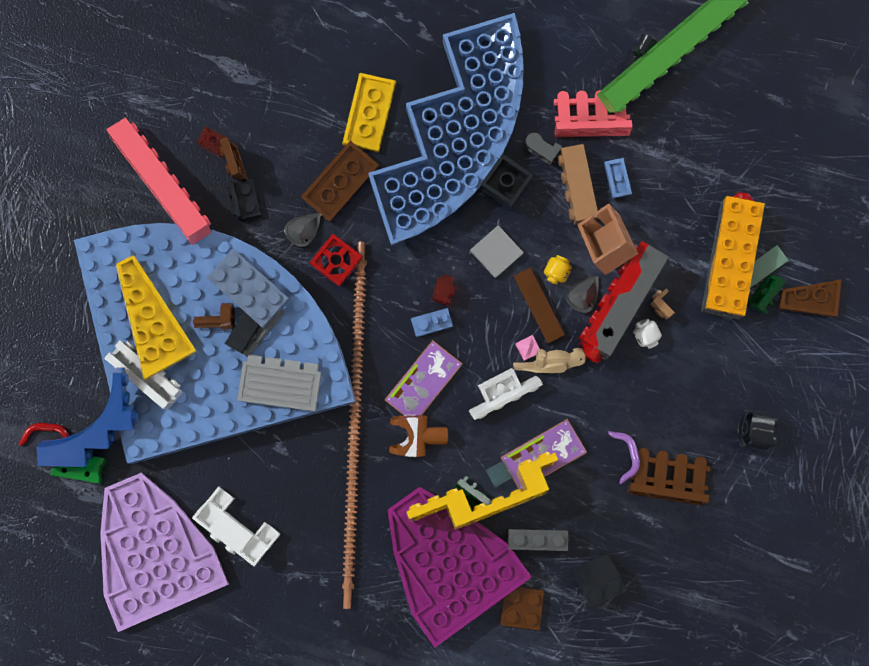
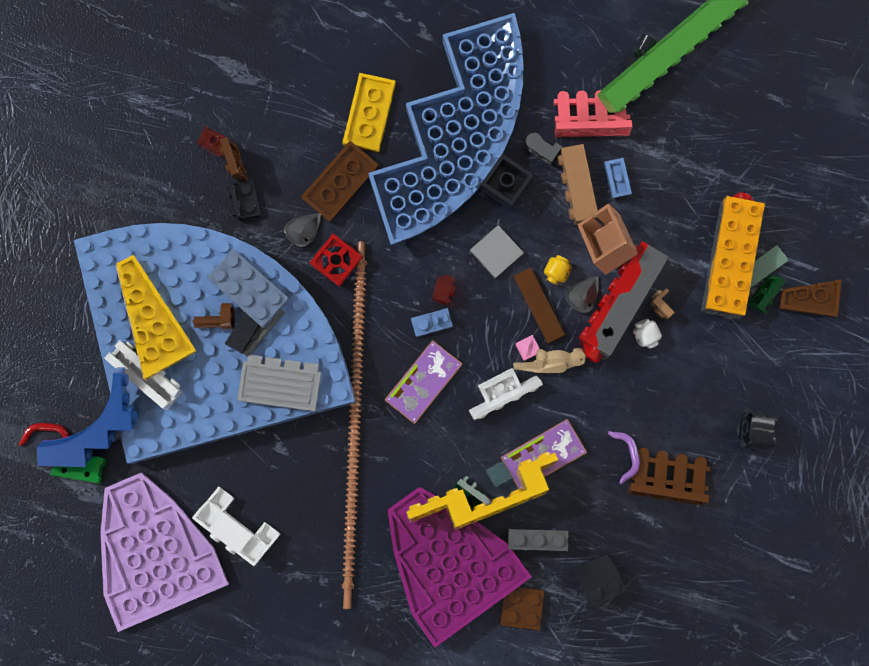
(158, 180): coral brick -> none
(417, 435): dark orange connector -> none

